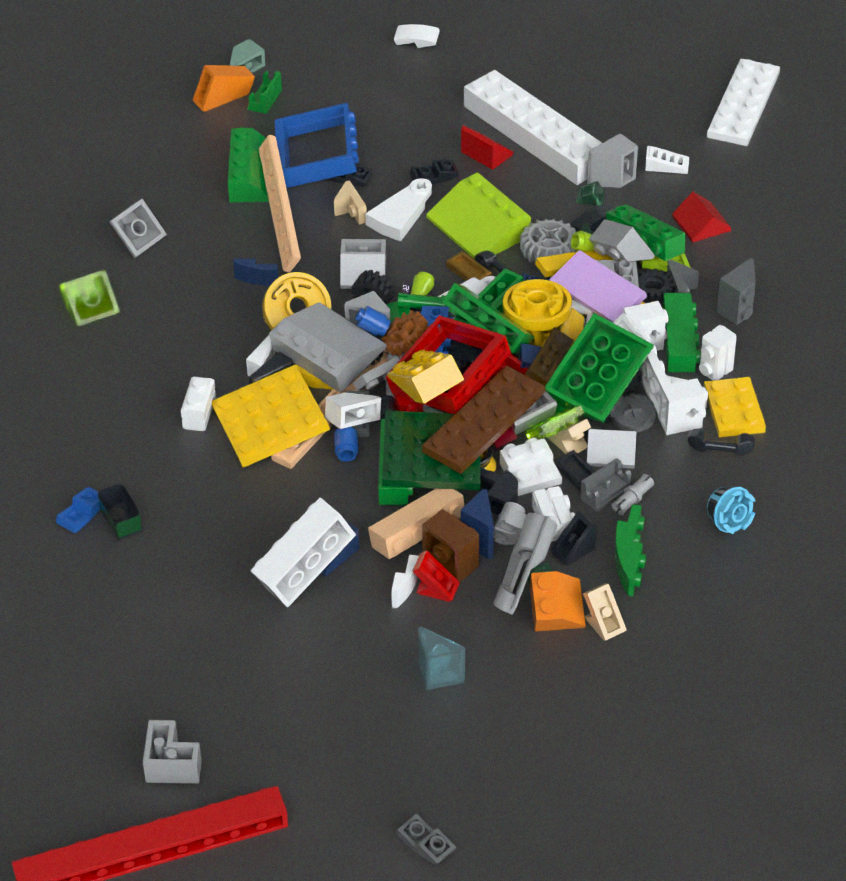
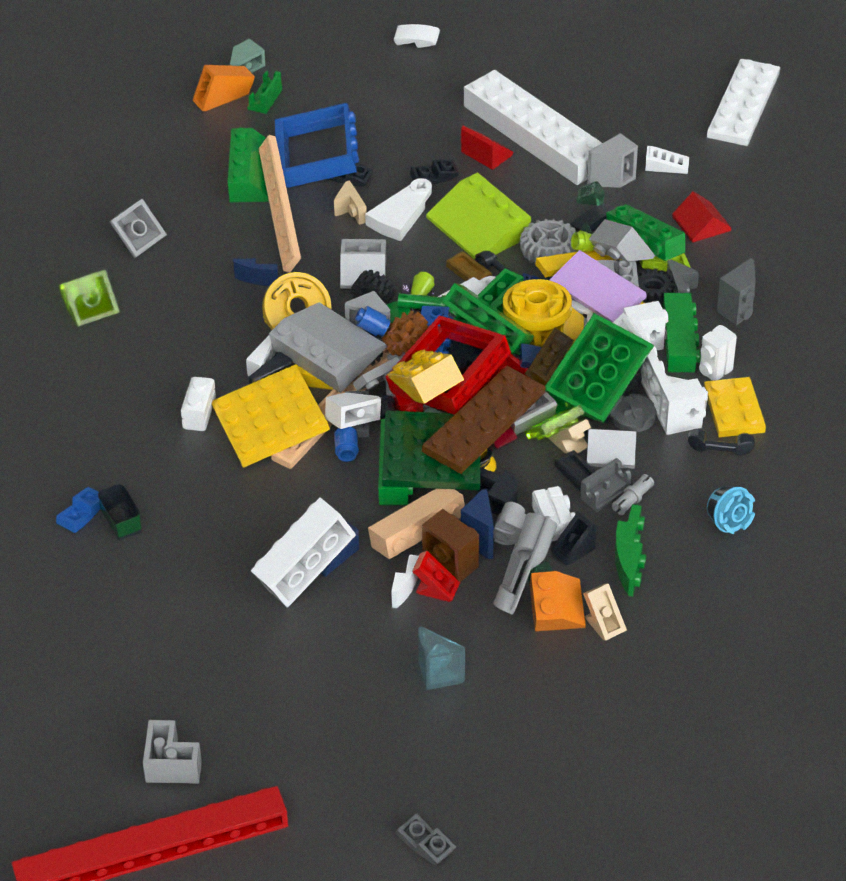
(531, 465): white plate -> none

